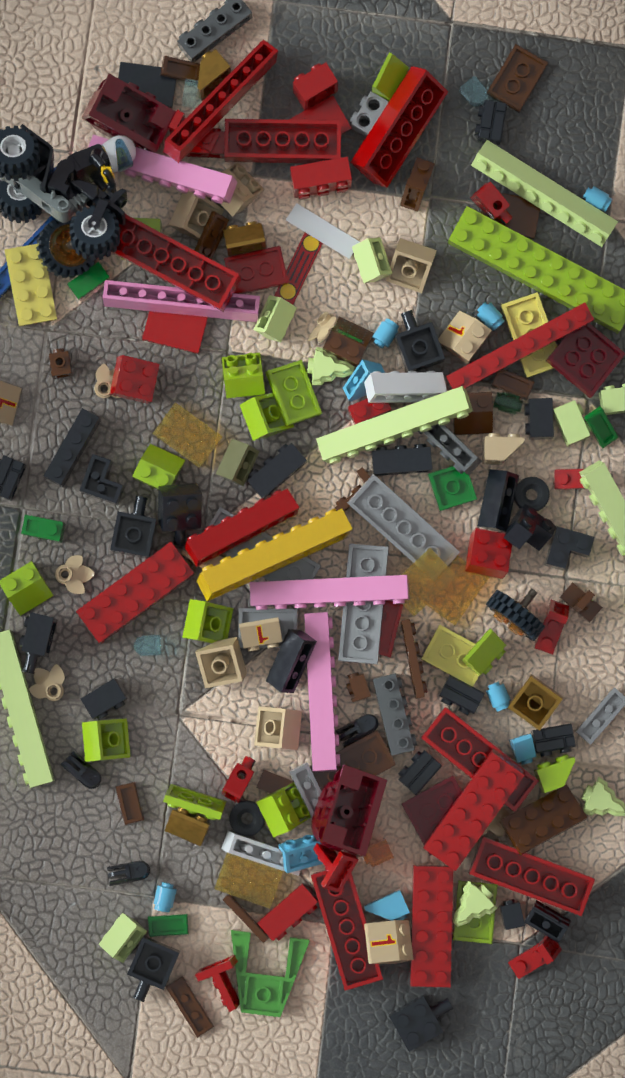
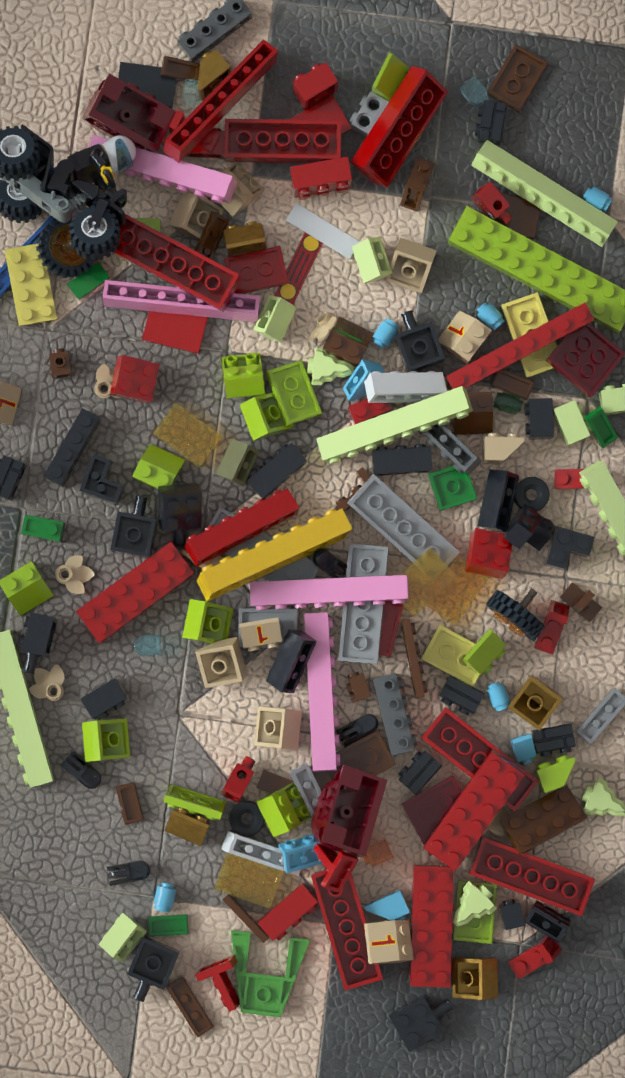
(328, 562): none -> black arm
(475, 978): none -> pearl gold slope

